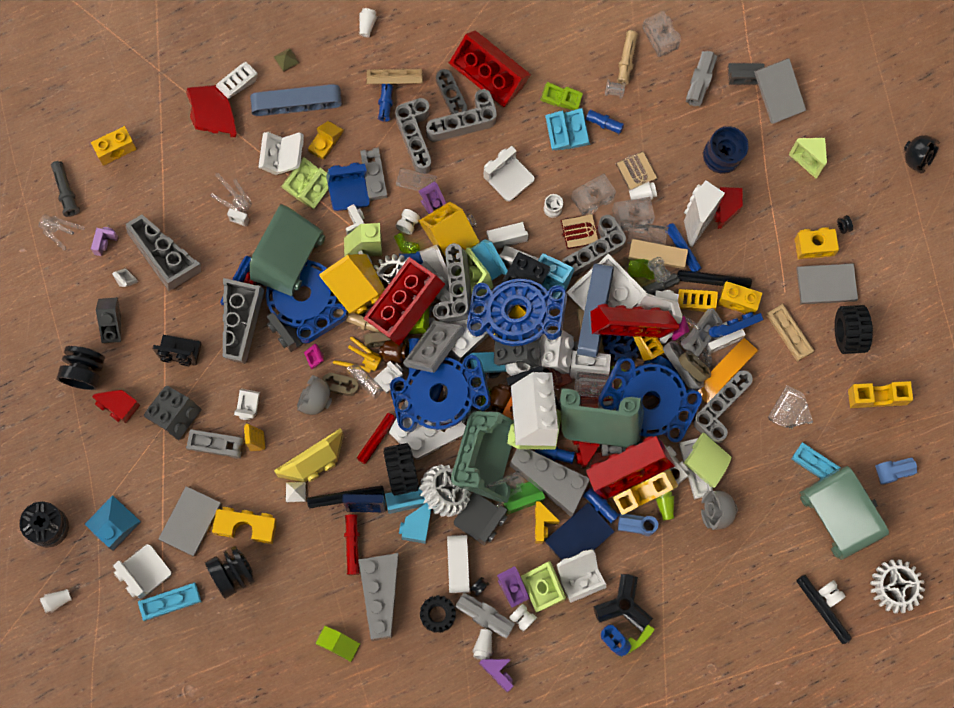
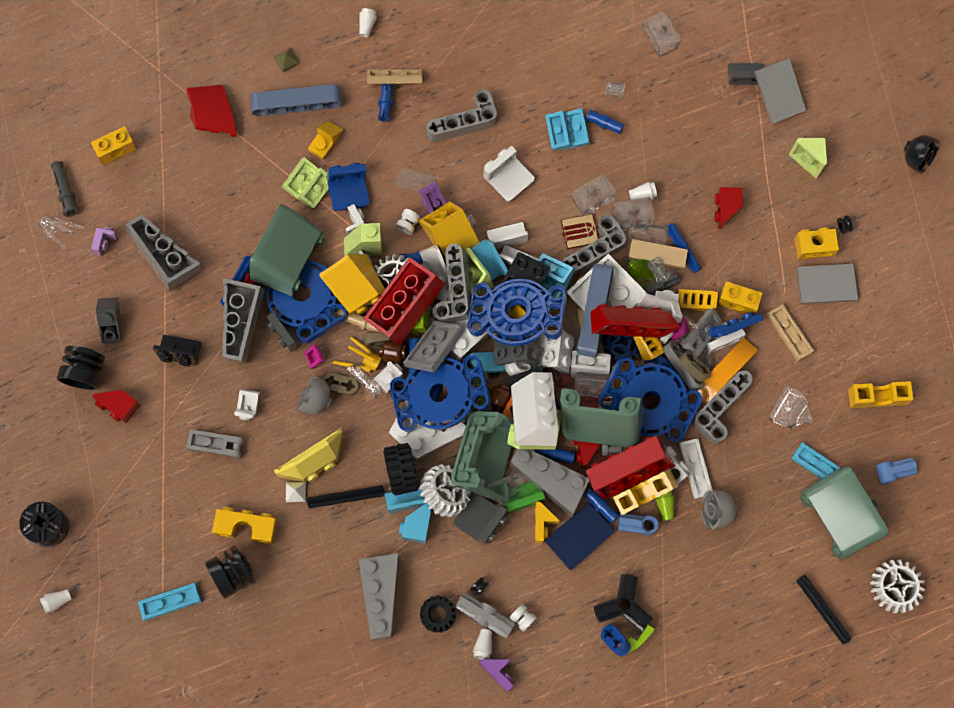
(112, 523): dark azure slope -> none
(124, 278): white slope -> none
(142, 572): white bracket -> none
(172, 412): dark grey bracket -> none
(189, 521): light grey tile -> none
(238, 217): white tile -> none
(240, 203): clear plant -> none
(246, 72): white slope -> none
(254, 438): yellow slope -> none
(279, 153): white bracket -> none
(338, 643): lime slope -> none
(352, 544): red pin -> none
(364, 503): dark blue tile -> none
(374, 174): light grey plate -> none
(376, 438): red axle -> none
(405, 246): clear neon green arm -> none
(410, 140): light grey beam -> none
(450, 102): dark grey beam -> none
(458, 564): white beam -> none
(489, 68): red slope -> none
(512, 586): medium lavender slope -> none
(543, 587): yellowish green slope -> none
(553, 201): white wheel -> none
(561, 97): lime slope -> none
(580, 575): white bracket -> none
(626, 63): tan pin -> none
(636, 170): piece -> none
(701, 78): light grey piece -> none
(701, 210): white slope -> none
(708, 460): yellowish green slope -> none
(712, 279): black axle -> none
(729, 142): dark blue wheel -> none
(833, 598): white wheel -> none
(853, 329): black tyre -> none

